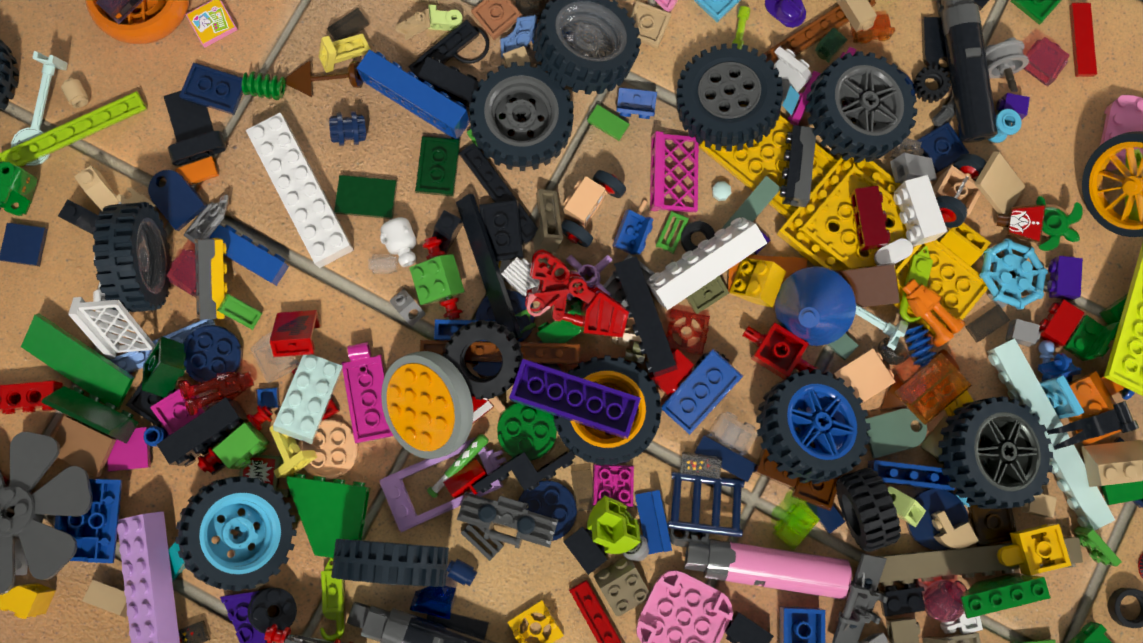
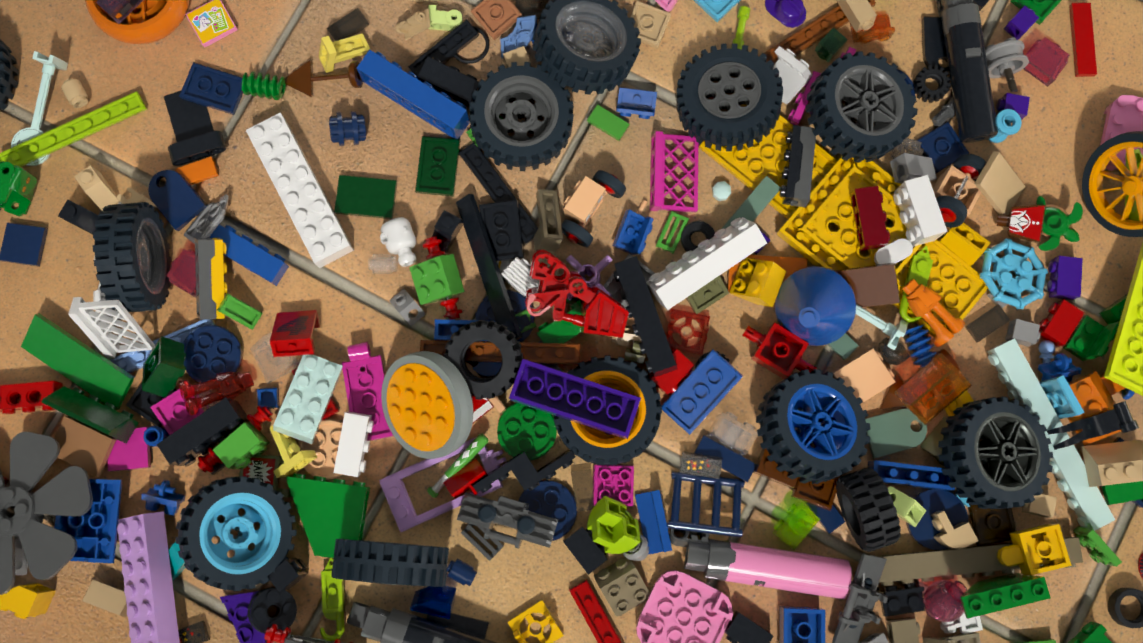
(163, 495): none -> blue hips
(288, 574): none -> black brick
(353, 444): none -> white brick
(790, 100): medium azure sticker -> none
(1021, 22): none -> dark purple brick

